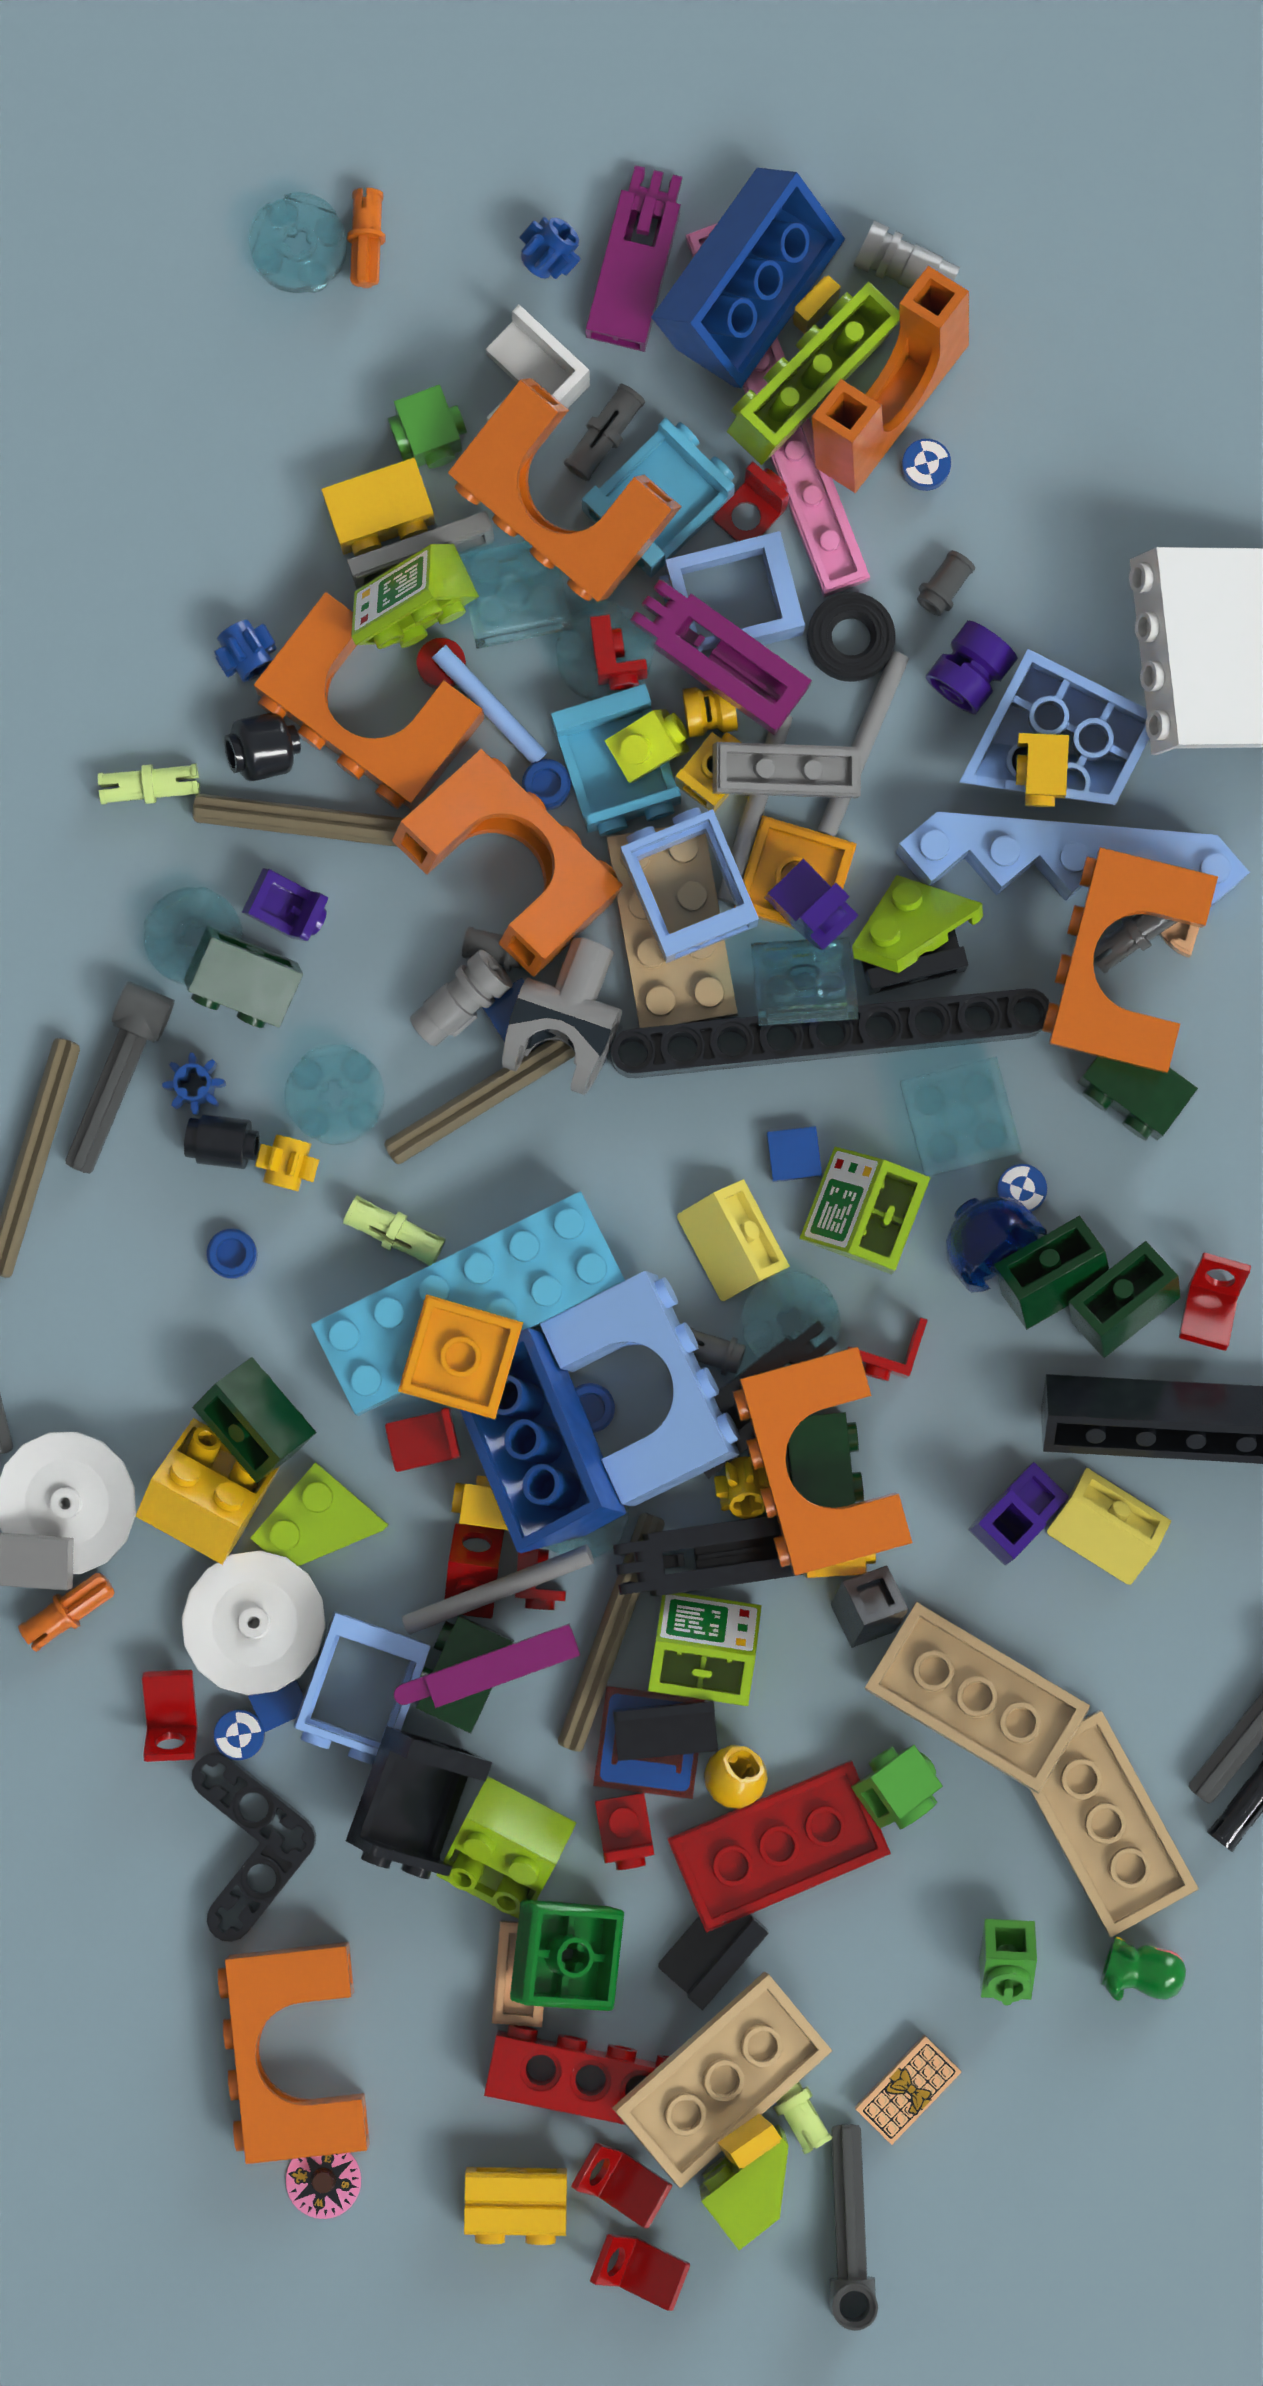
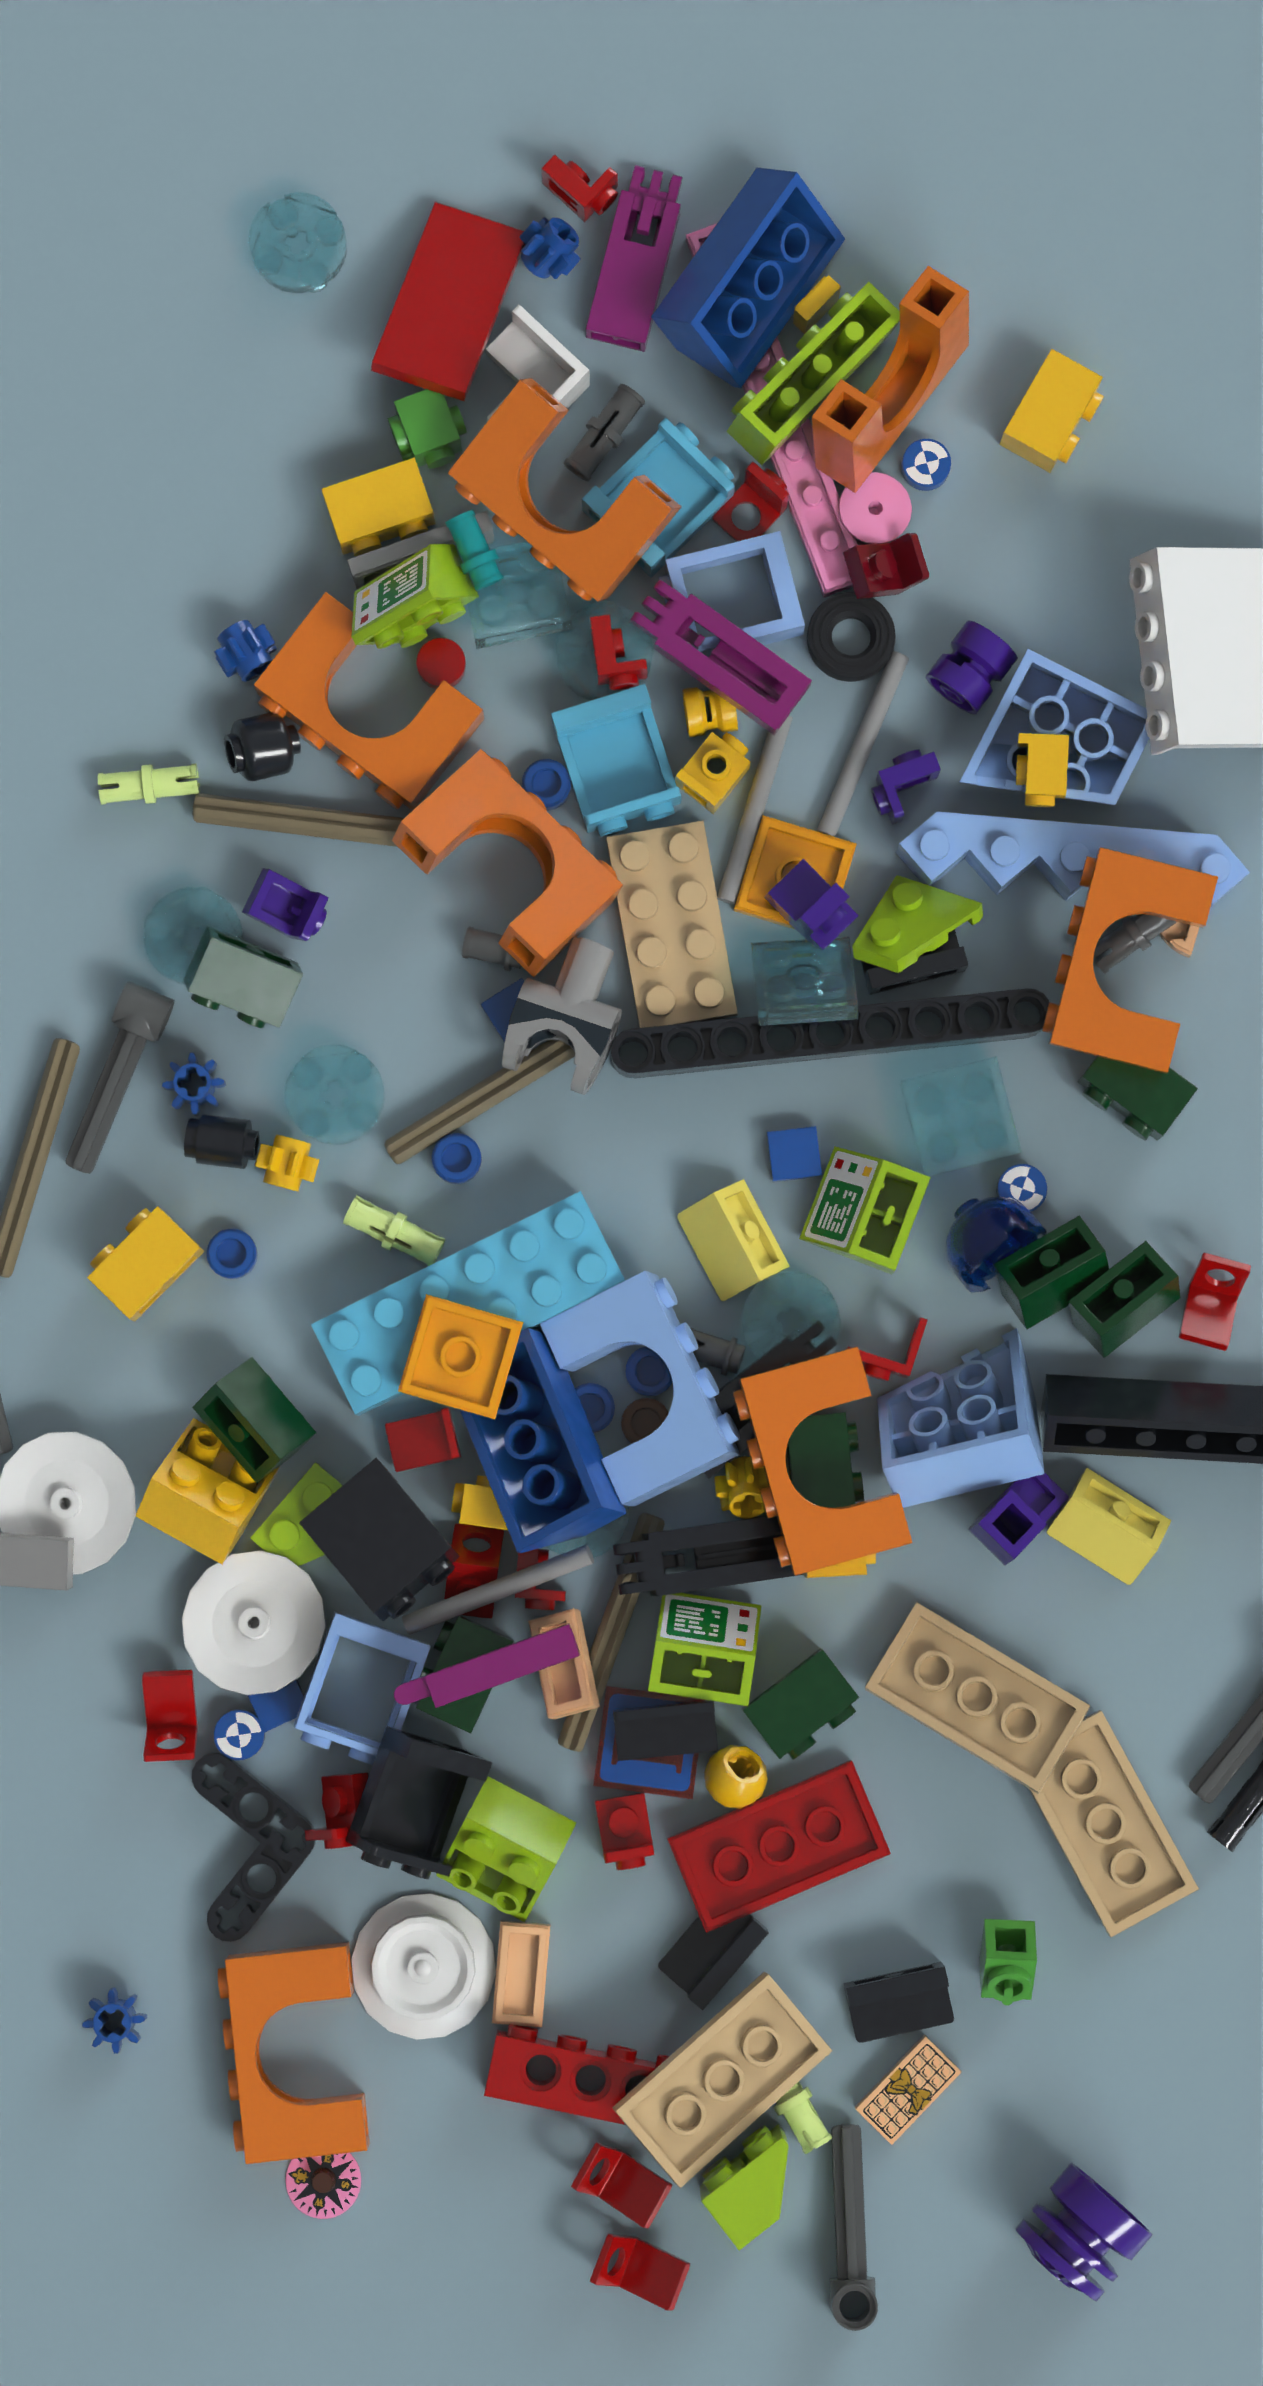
(66, 1611): orange axle -> none
(101, 2019): none -> blue gear
(144, 1262): none -> yellow brick
(340, 1802): none -> red bracket
(366, 237): orange axle -> none
(380, 1541): none -> black panel
(423, 1966): none -> white piece
(449, 302): none -> red tile
(456, 1002): light grey axle -> none
(456, 1158): none -> blue tile
(474, 550): none -> teal pin
(490, 704): light blue bar -> none
(515, 2203): yellow brick -> none
(568, 1685): none -> light nougat tile
(572, 188): none -> red bracket
(576, 1983): green brick -> none
(642, 1418): none -> reddish brown tile
(647, 1372): none -> blue tile
(648, 743): neon yellow bracket -> none
(706, 932): light blue window -> none
(749, 2141): yellow tile -> none
(786, 770): light grey tile -> none
(801, 1705): none -> dark green brick
(869, 1606): black panel -> none
(877, 510): none -> bright pink piece
(886, 567): none -> dark red bracket
(898, 258): light grey axle -> none
(898, 1787): bright green brick -> none
(899, 2002): none -> black panel
(908, 771): none -> dark purple bracket
(945, 583): dark grey pin -> none
(962, 1427): none -> light blue wedge
(1052, 410): none -> yellow brick
(1083, 2232): none -> dark purple wheel
(1147, 1969): green animal -> none

